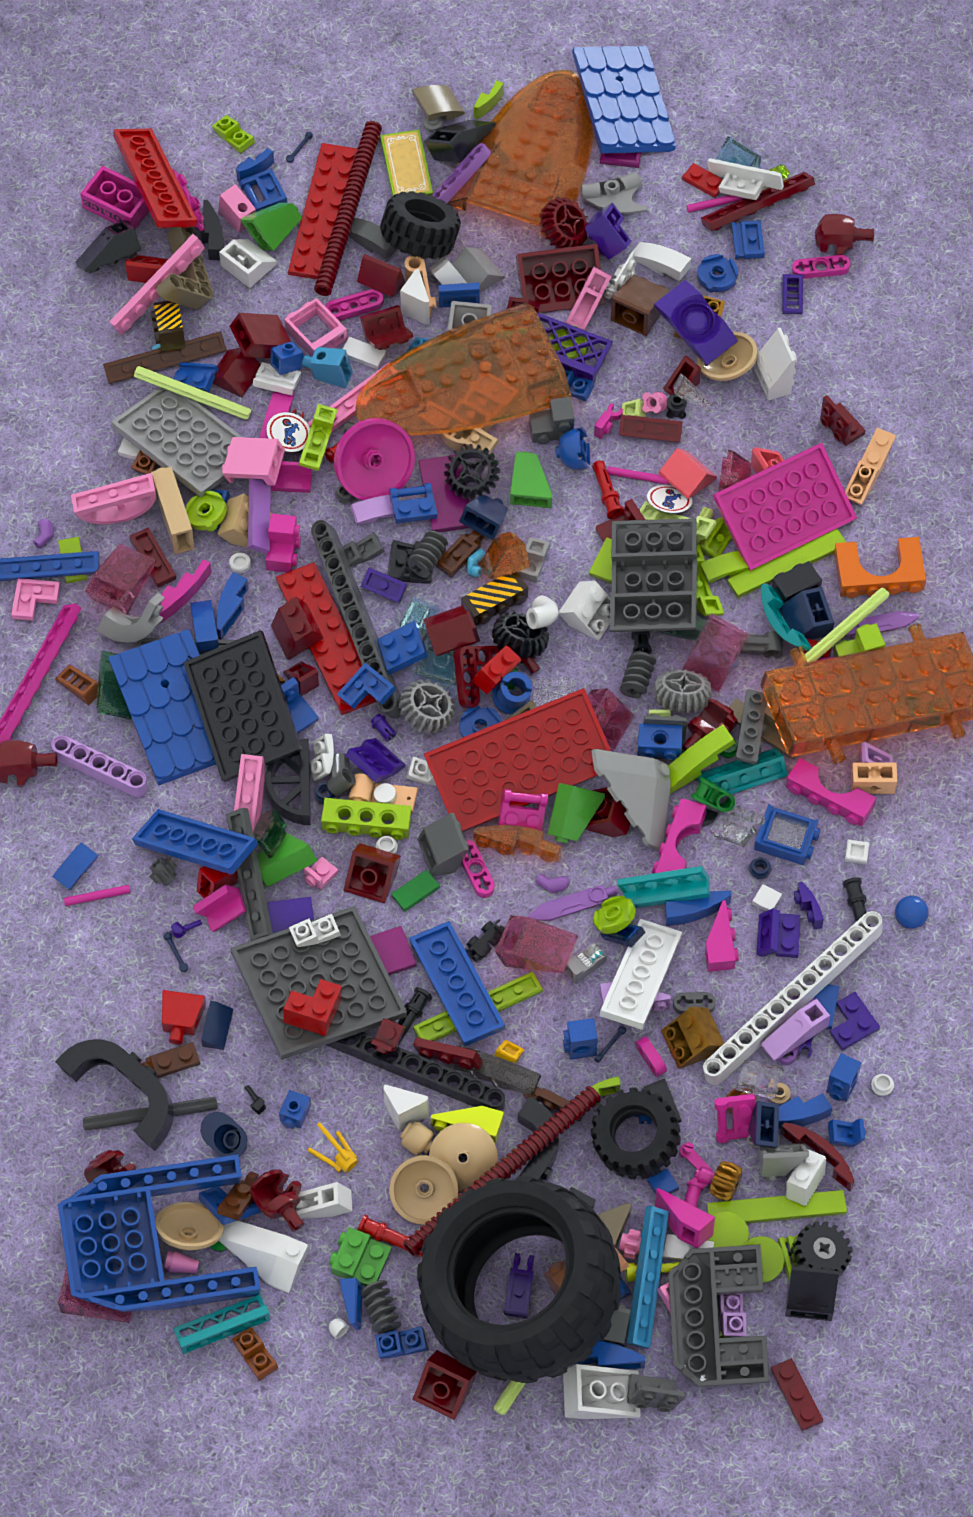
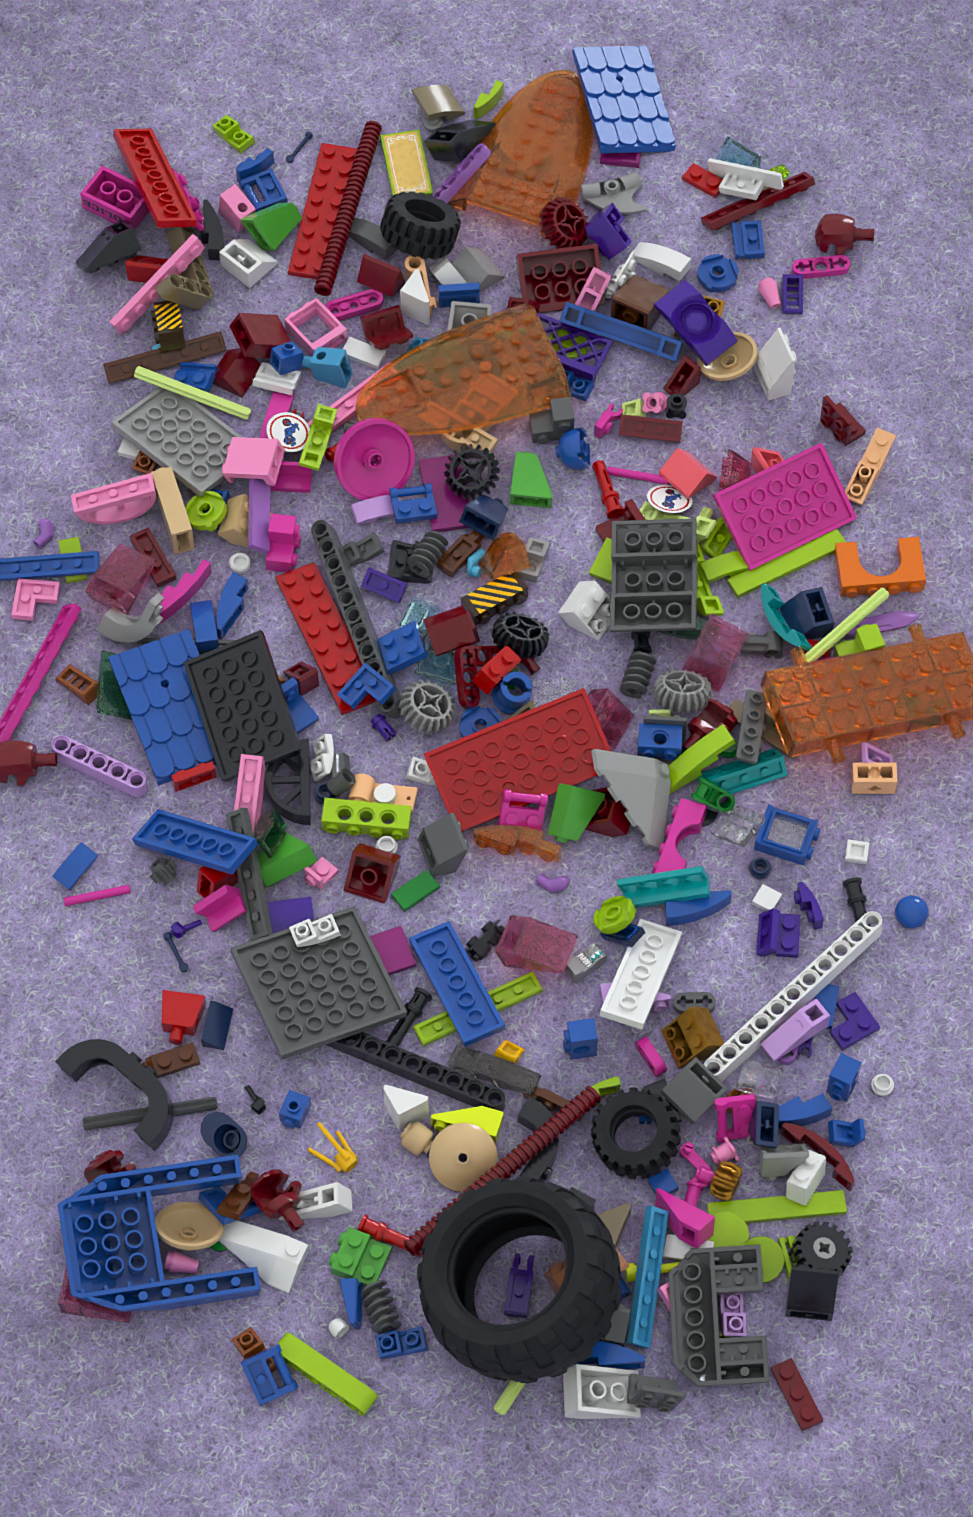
(193, 776): none -> red plate
(223, 1328): teal fence -> none
(262, 1379): none -> blue plate
(295, 627): dark red slope -> none
(313, 1012): red brick -> none
(327, 1374): none -> lime beam
(339, 494): dark grey plate -> none
(375, 760): dark purple slope -> none
(388, 1036): dark red bracket -> none
(405, 1189): tan dish -> none
(444, 1384): dark red slope -> none
(448, 1053): dark red plate -> none
(475, 878): dark pink beam -> none
(542, 613): white cylinder -> none
(572, 903): medium lavender piece -> none
(621, 331): none -> blue arch
(621, 1031): dark blue hinge -> none
(630, 1243): bright pink gear -> none
(689, 392): clear slope -> none
(693, 1090): none -> dark grey slope
(712, 203): dark pink bar -> none
(719, 945): dark pink slope -> none
(724, 1152): none -> bright pink brick
(769, 291): none -> bright pink cone
(781, 1099): tan plate -> none
(797, 579): black brick -> none
(853, 805): dark pink arch -> none

